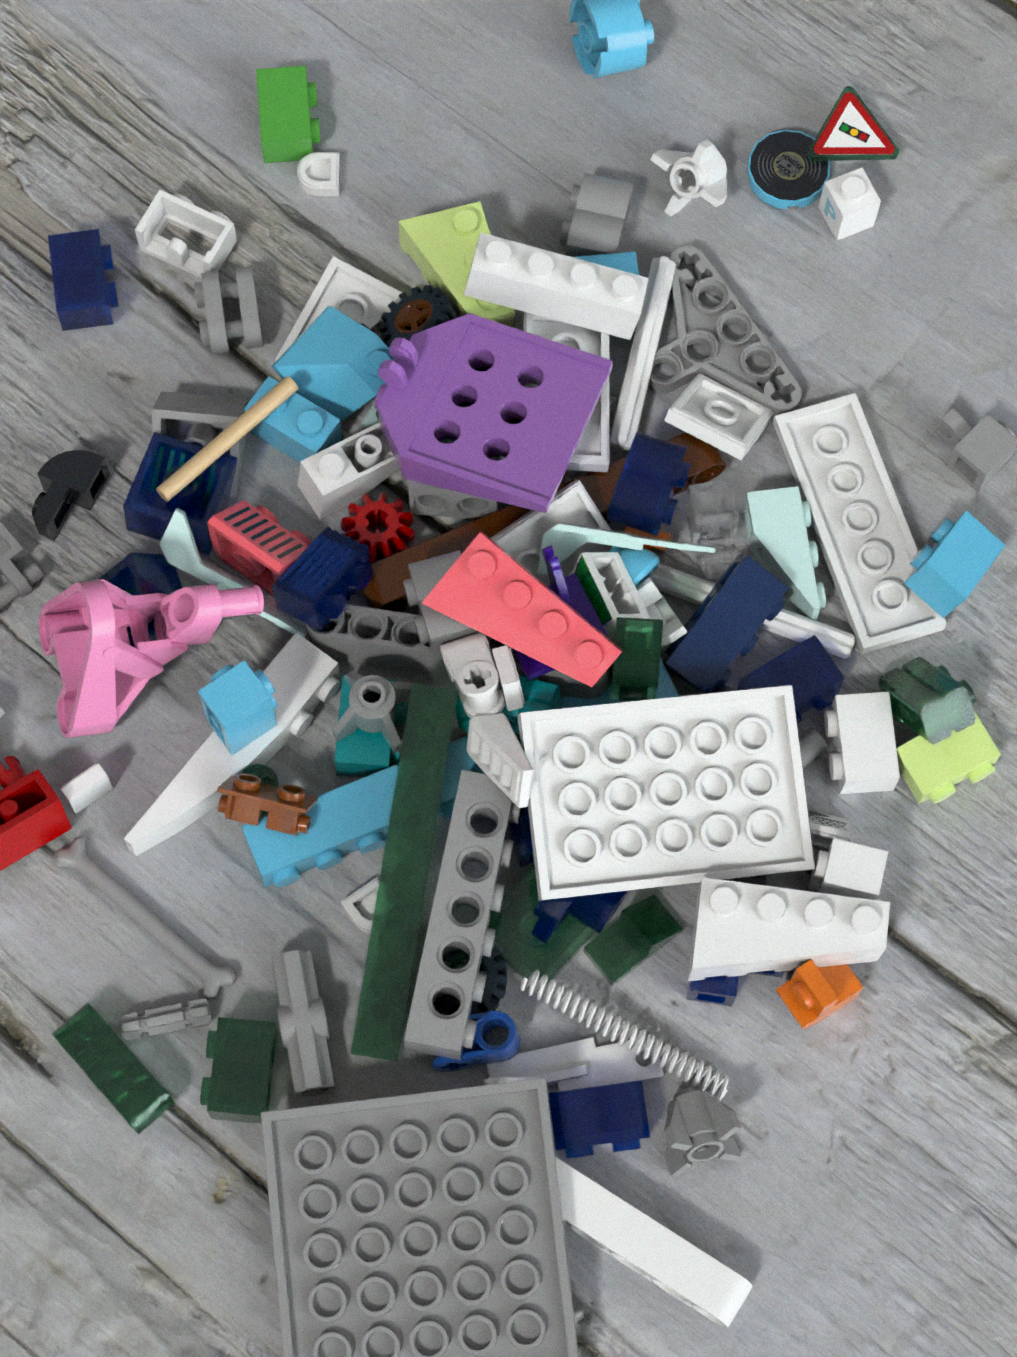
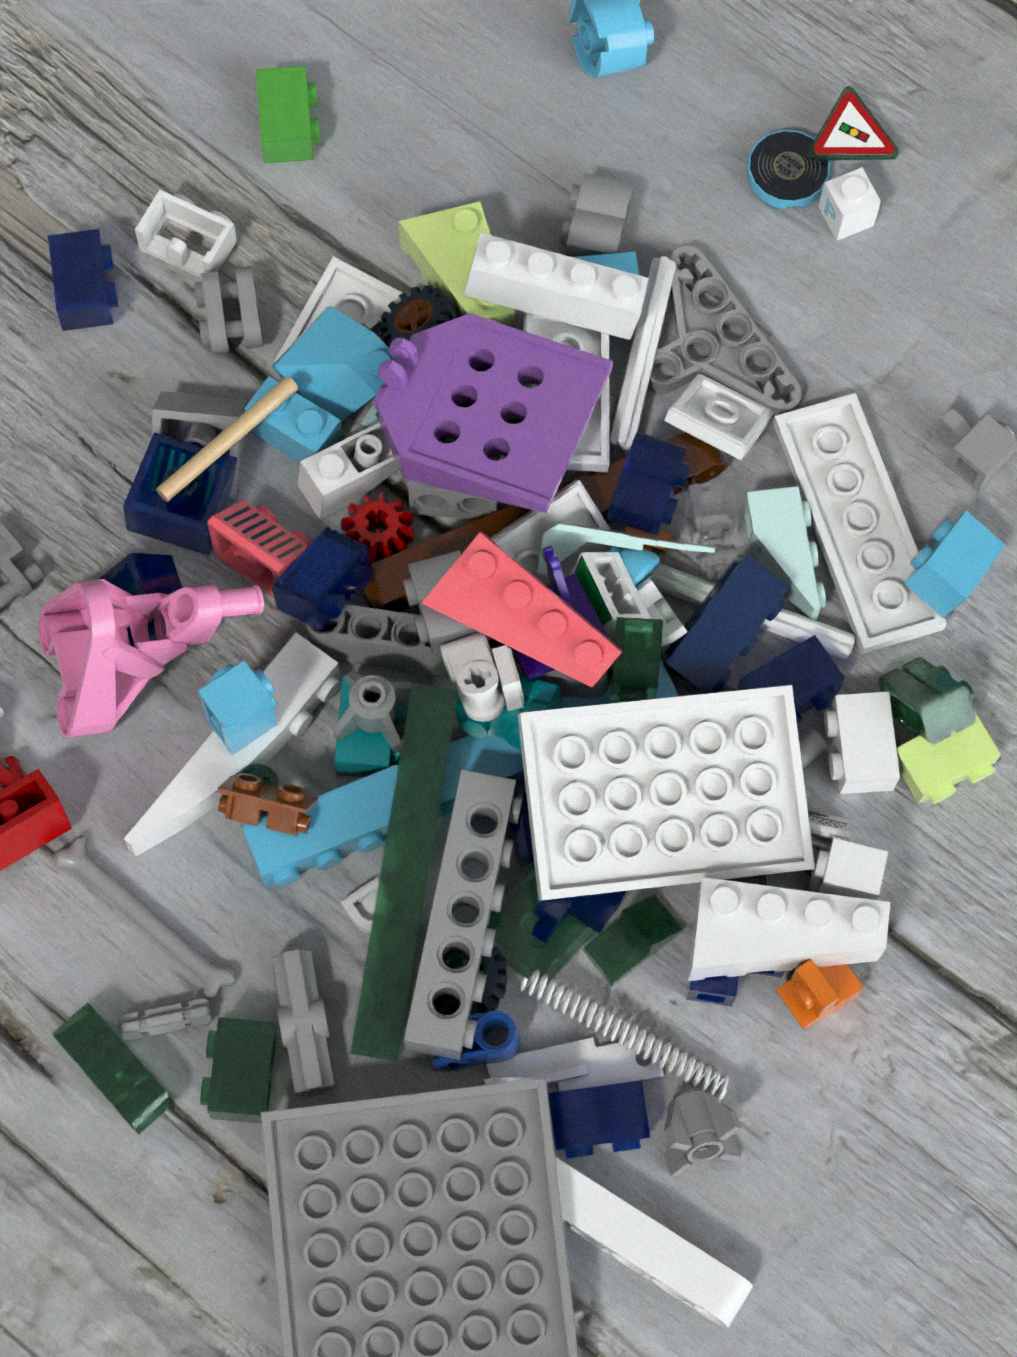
(68, 481): black brick -> none
(86, 788): white tile -> none
(181, 551): light aqua piece -> none
(319, 173): white tile -> none
(500, 756): white slope -> none
(698, 171): white brick -> none

